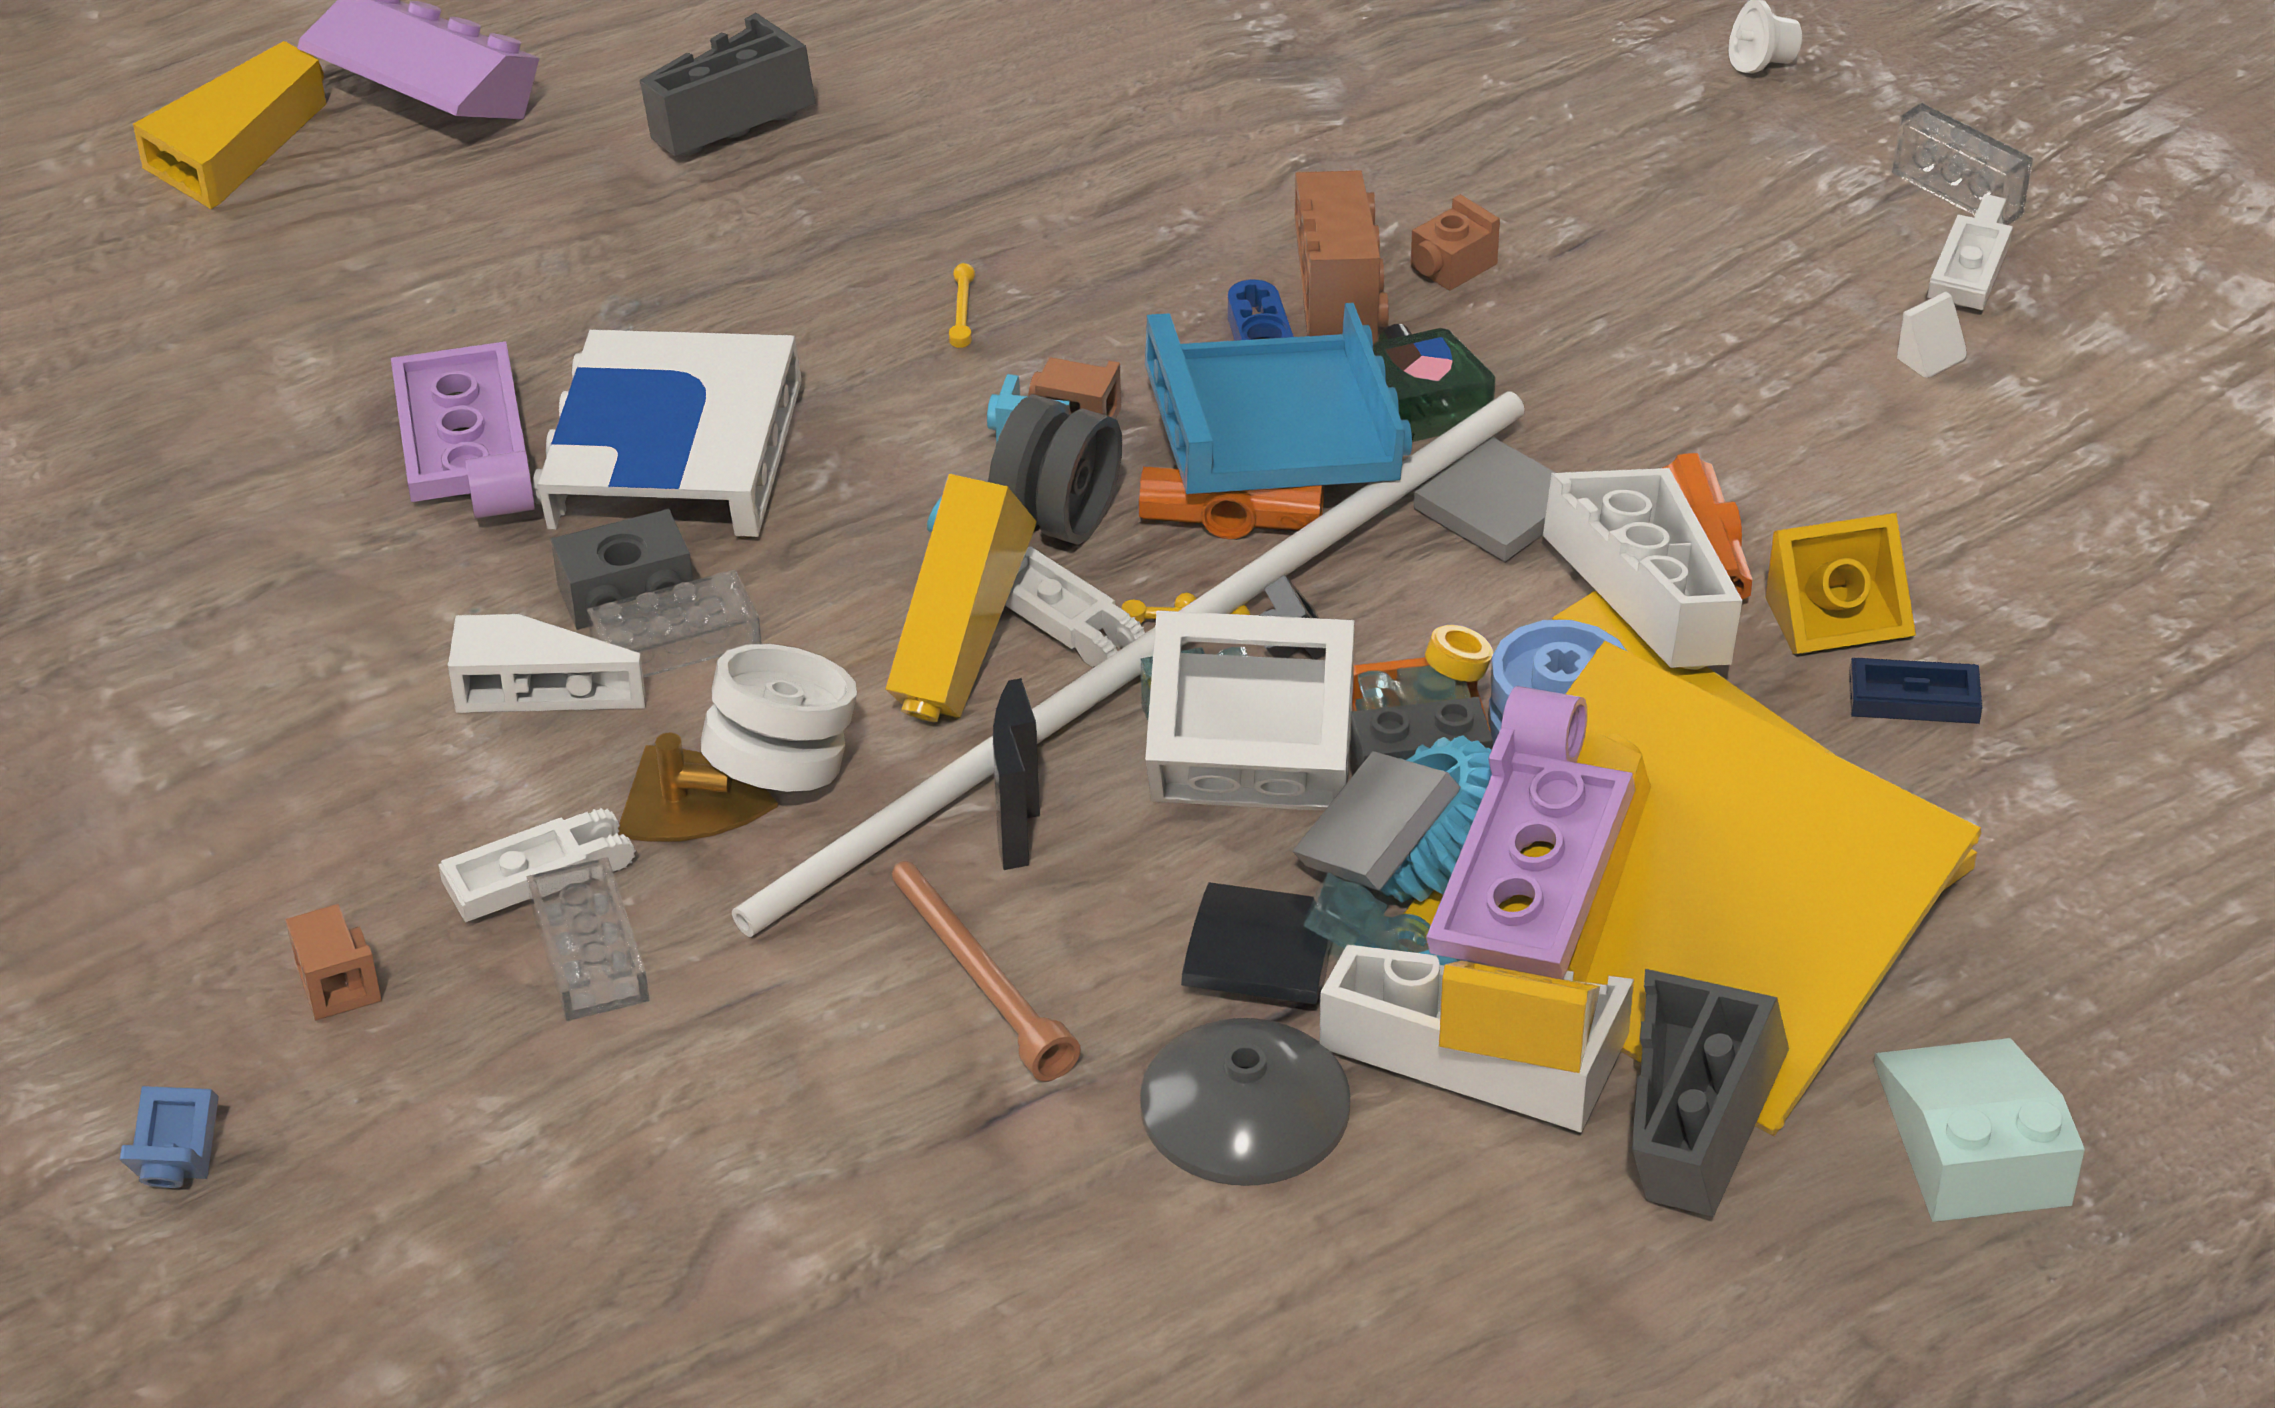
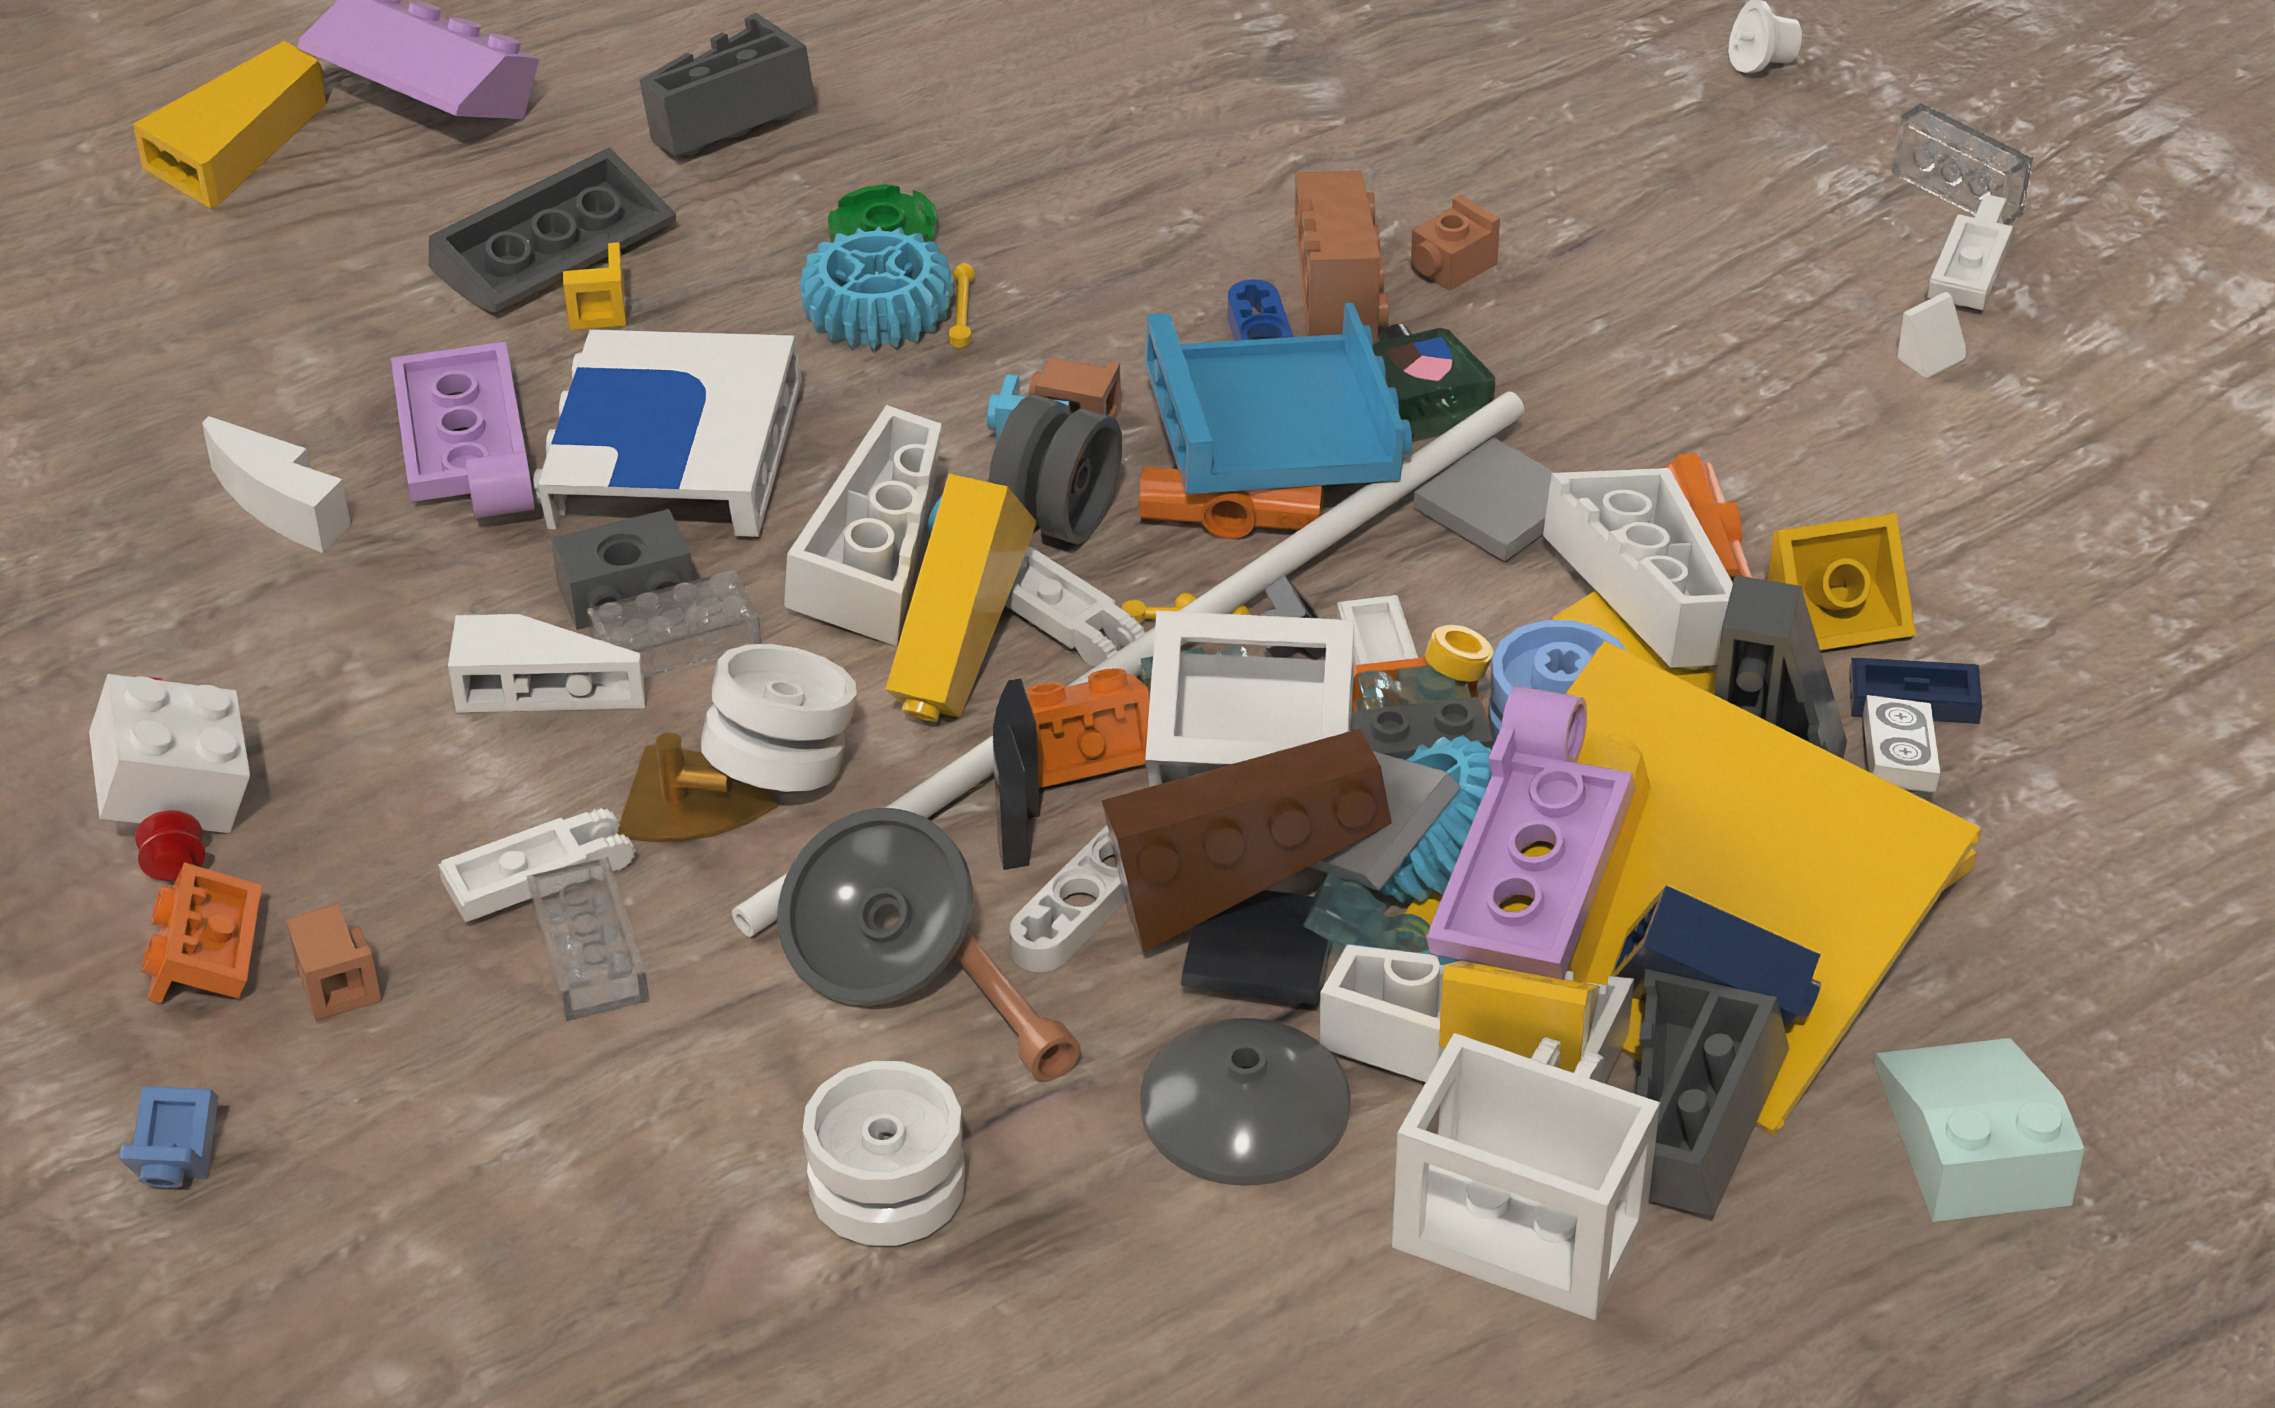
(168, 762): none -> white brick
(203, 933): none -> orange bracket
(277, 484): none -> white slope
(546, 230): none -> dark grey slope
(596, 295): none -> yellow panel
(847, 888): none -> dark grey dish
(867, 533): none -> white wedge
(876, 287): none -> medium azure gear
(884, 207): none -> green tile
(884, 1153): none -> white wheel
(1071, 924): none -> white beam
(1090, 726): none -> orange bracket
(1240, 829): none -> reddish brown wedge
(1378, 629): none -> white tile
(1530, 1172): none -> white piece
(1713, 946): none -> dark blue slope
(1775, 663): none -> dark grey wedge
(1901, 743): none -> white tile

